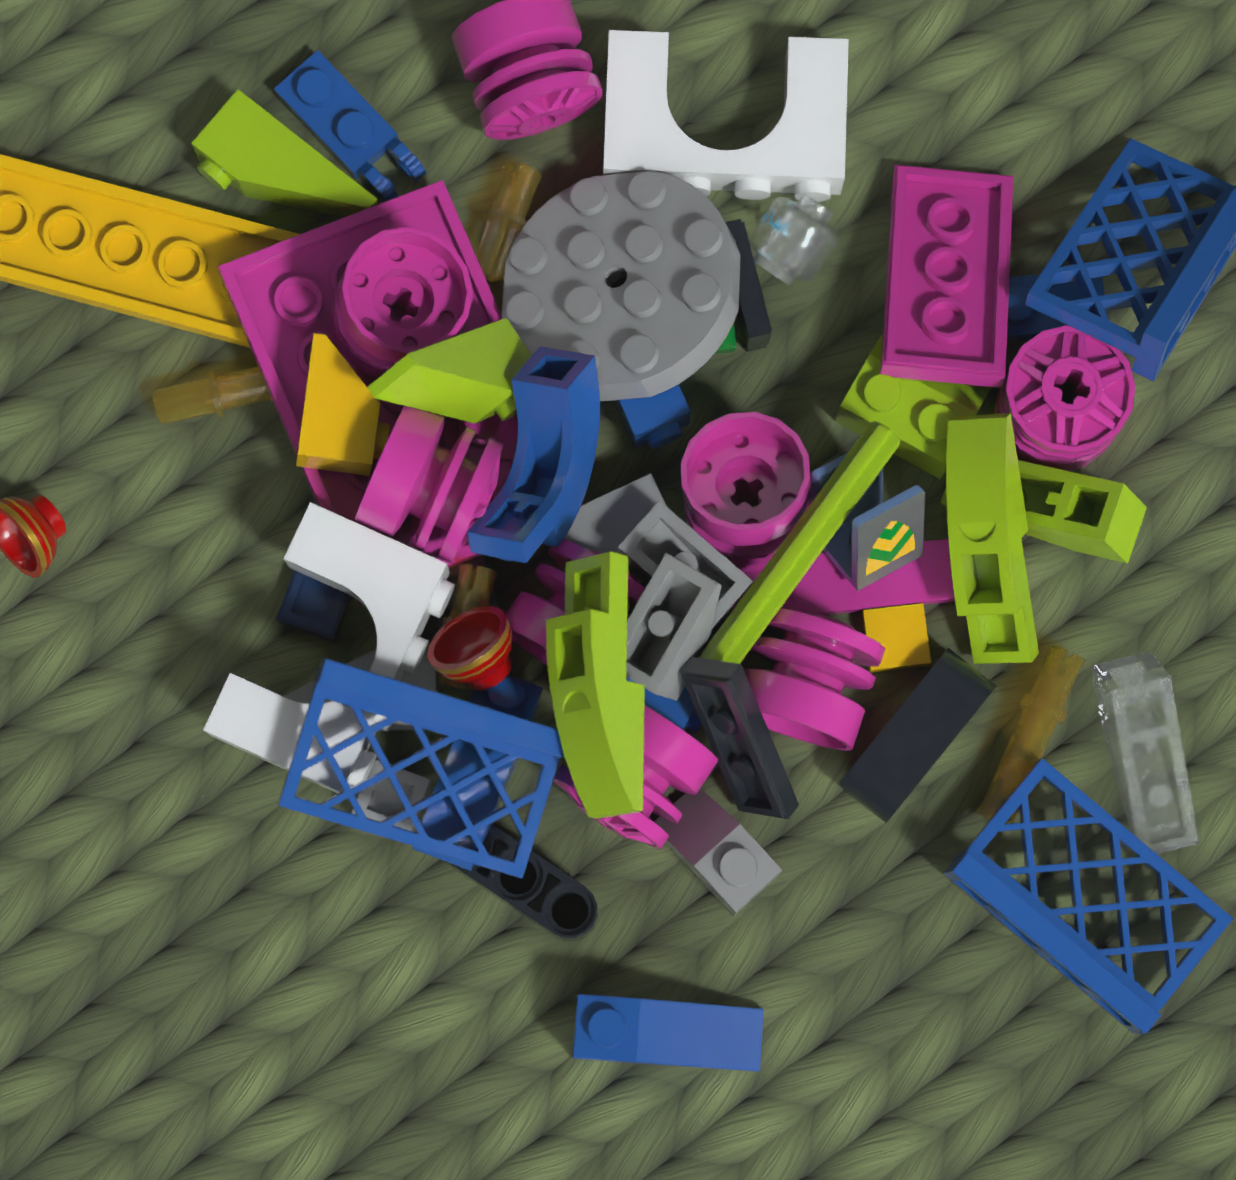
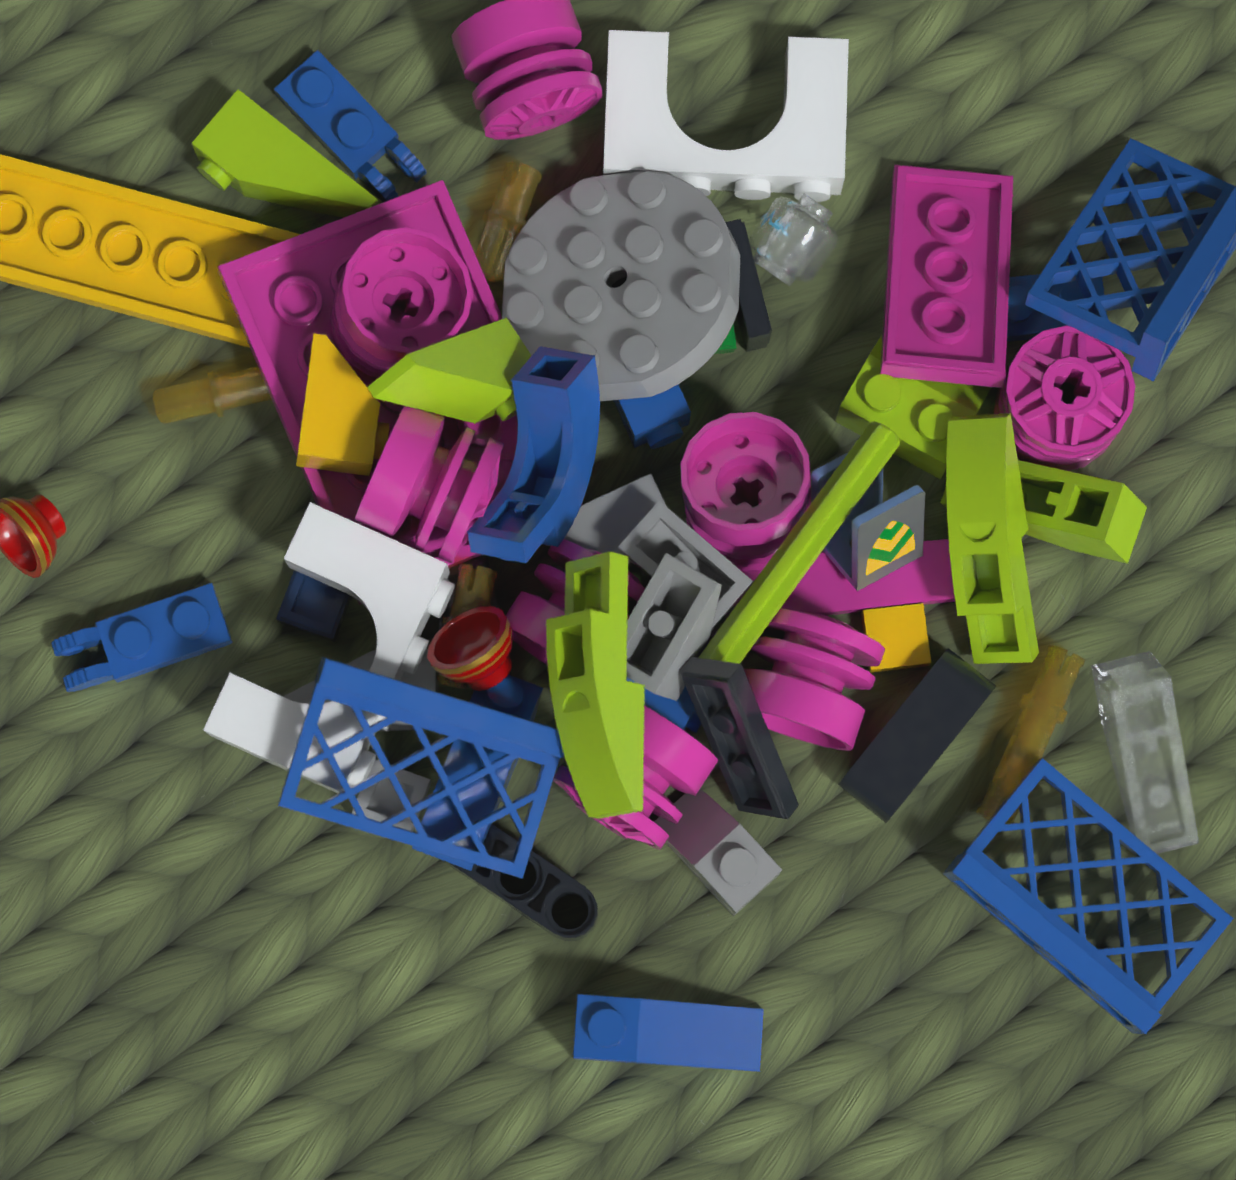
(148, 638): none -> blue hinge

